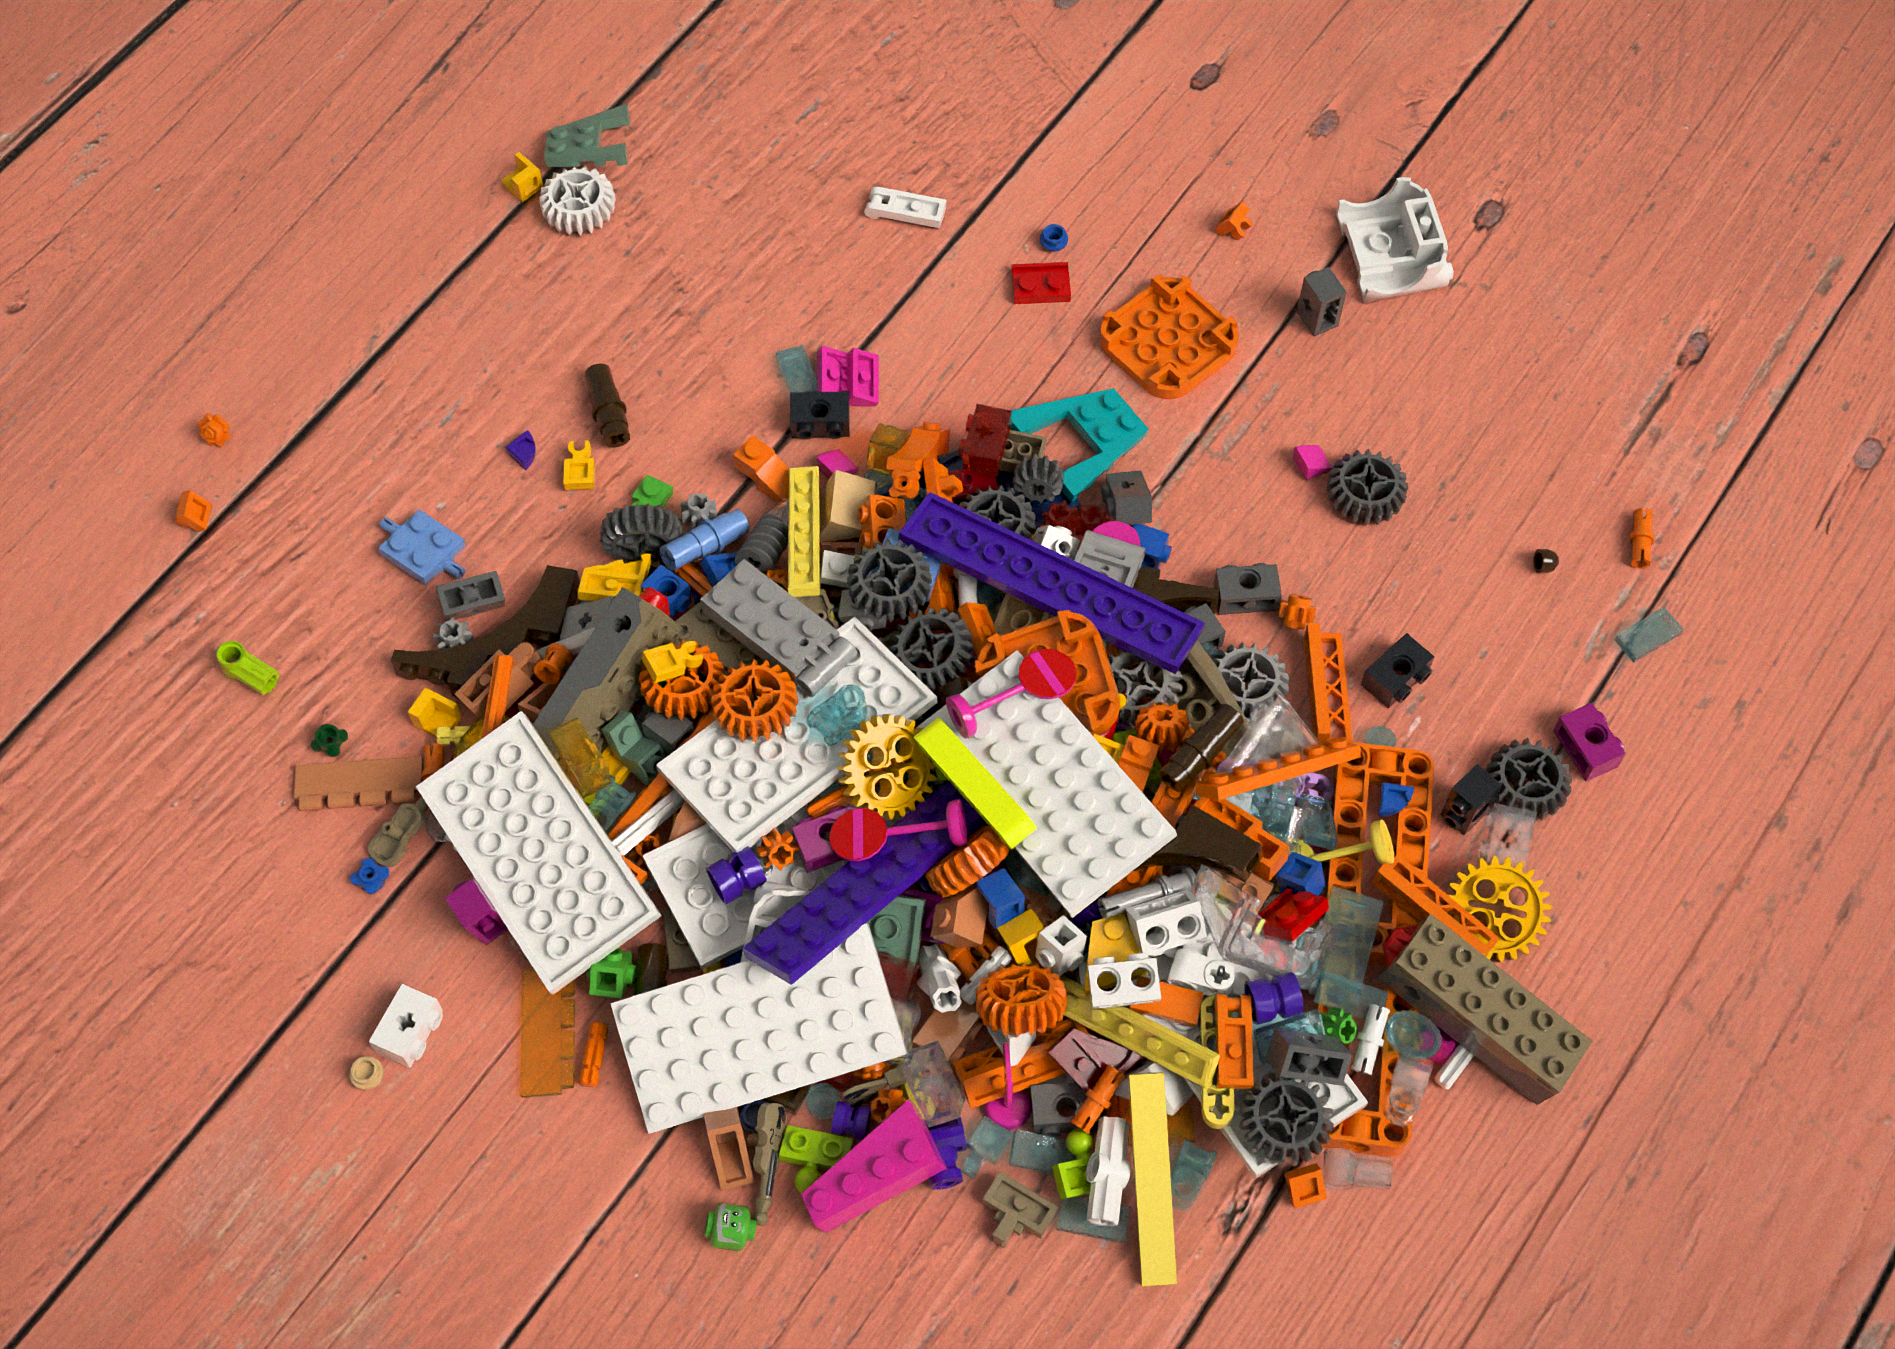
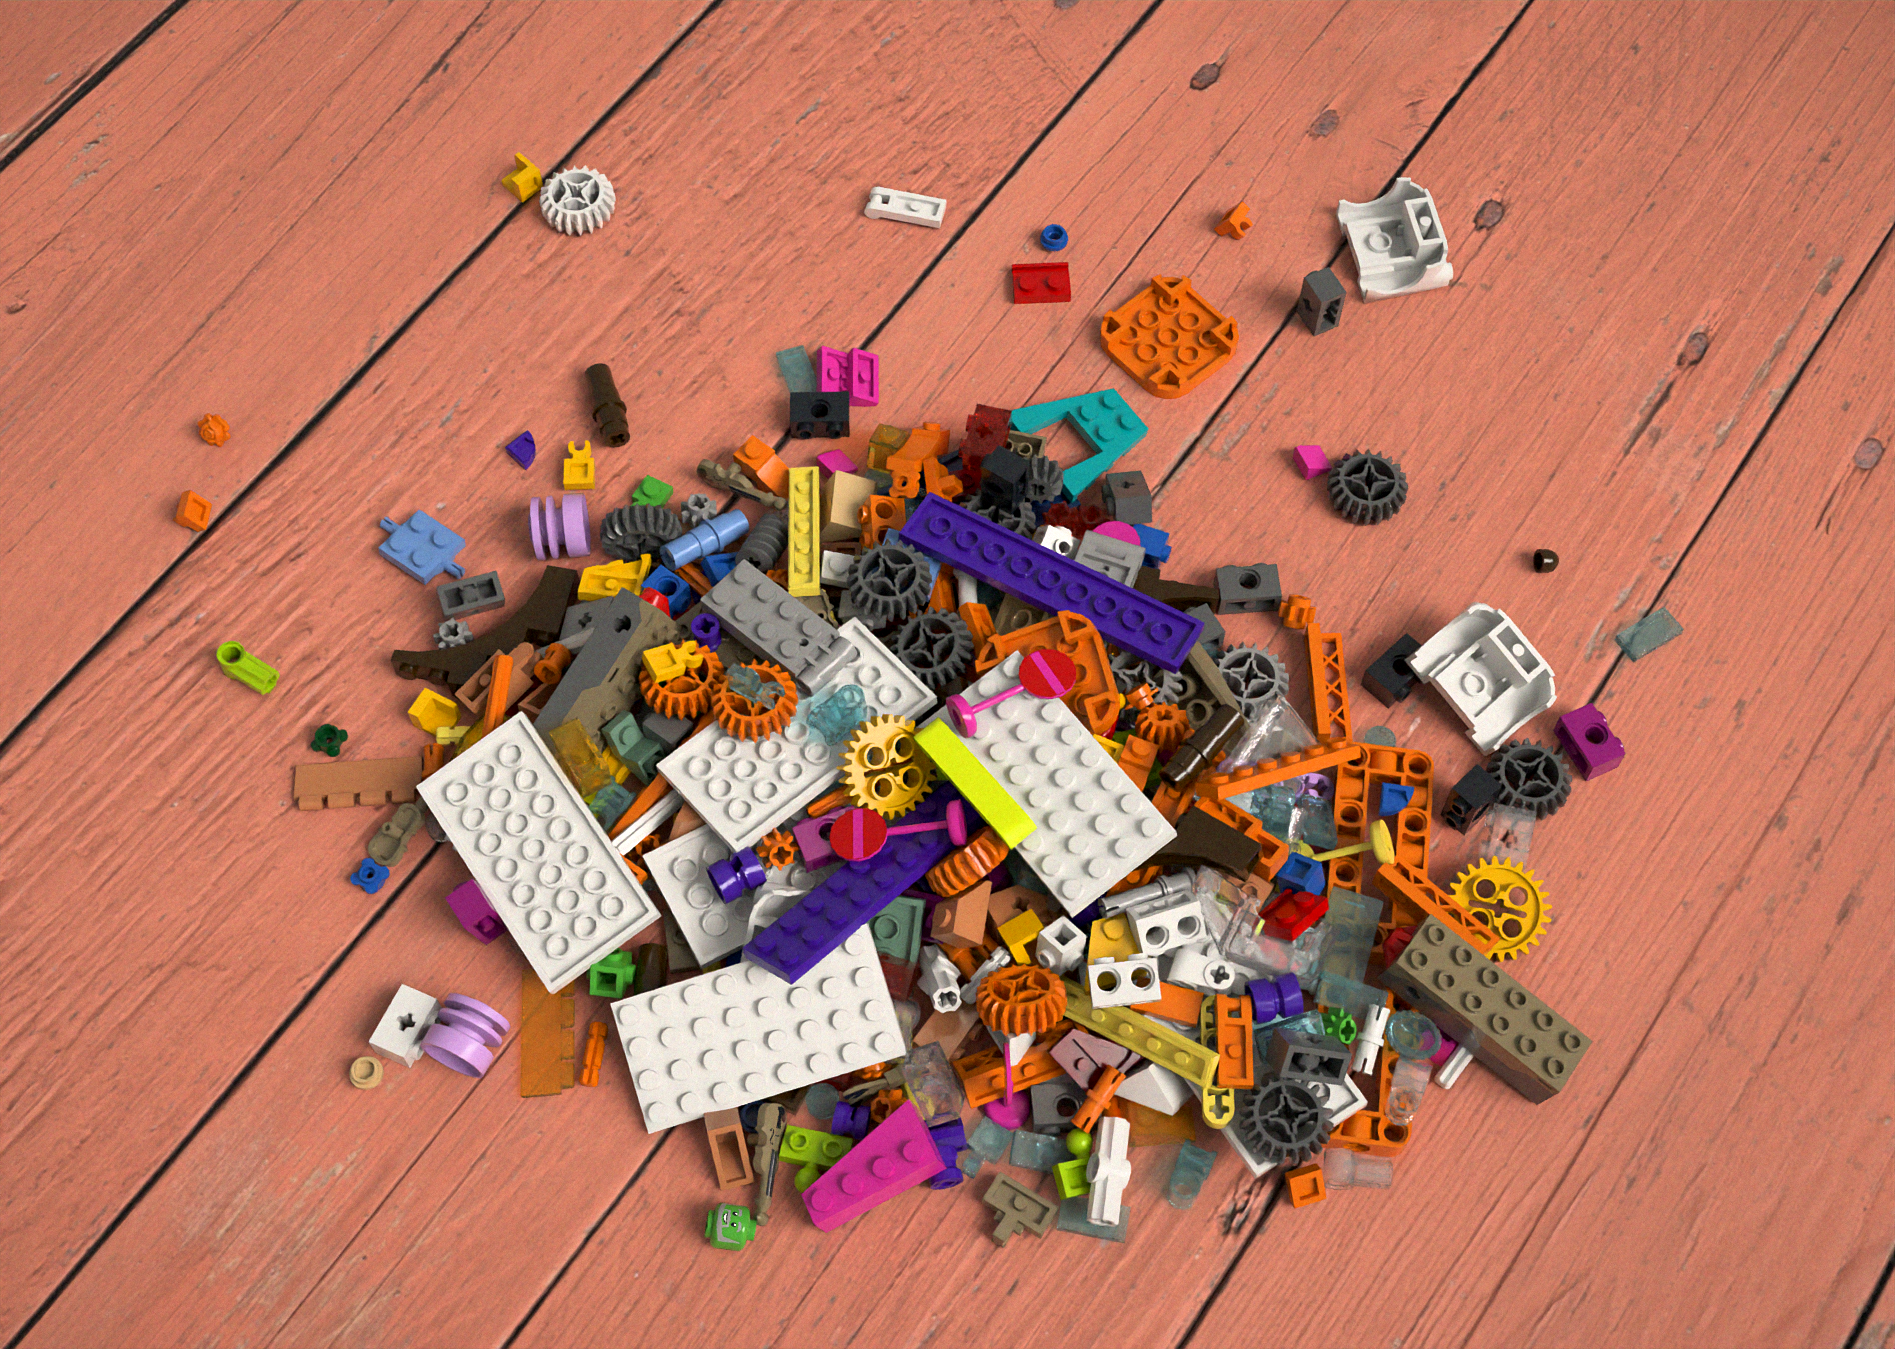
(462, 1041): none -> lavender wheel
(560, 526): none -> lavender wheel
(582, 140): sand green wing -> none
(706, 624): none -> dark purple bush
(736, 483): none -> dark tan piece
(748, 684): none -> clear light blue plate
(1003, 896): blue panel -> none
(1004, 479): none -> black brick
(1140, 696): none -> orange plate
(1152, 1179): light yellow tile -> none
(1486, 674): none -> white piece
(1642, 538): orange pin -> none

